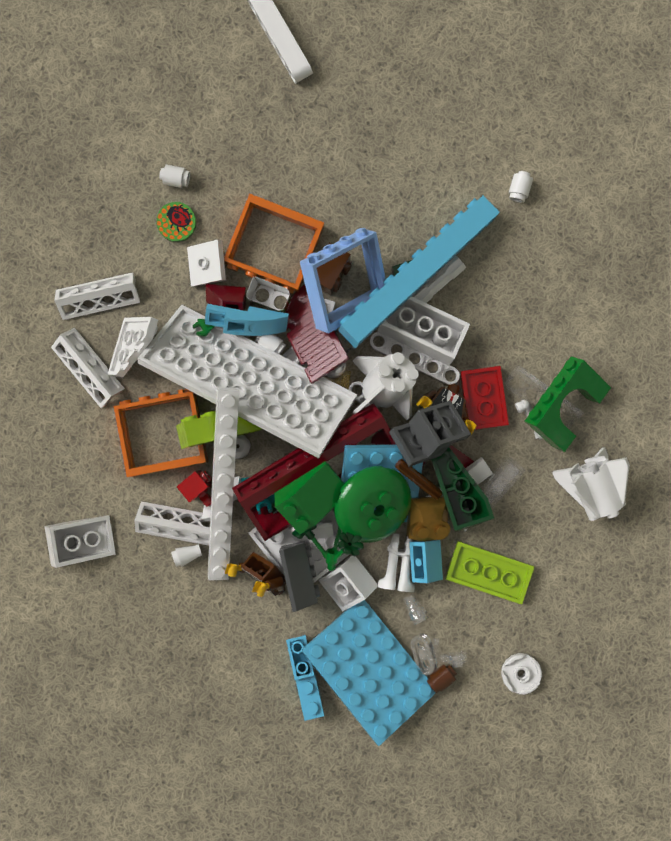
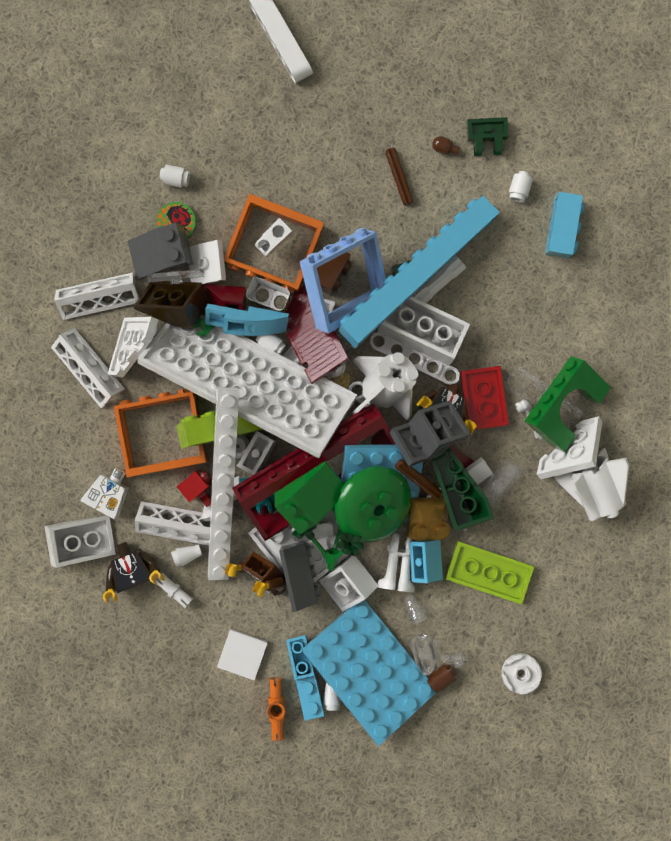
(107, 494): none -> white torso
(129, 571): none -> torso
(160, 250): none -> dark grey slope
(174, 303): none -> dark brown slope
(174, 591): none -> white pin
(175, 277): none -> clear plate
(242, 654): none -> white tile
(257, 453): none -> white brick
(273, 238): none -> white leg
(276, 718): none -> orange pin
(330, 699): none -> white cone
(399, 176): none -> reddish brown axle
(444, 146): none -> reddish brown cylinder
(487, 129): none -> dark green plate
(564, 225): none -> medium azure brick
(578, 456): none -> white plate

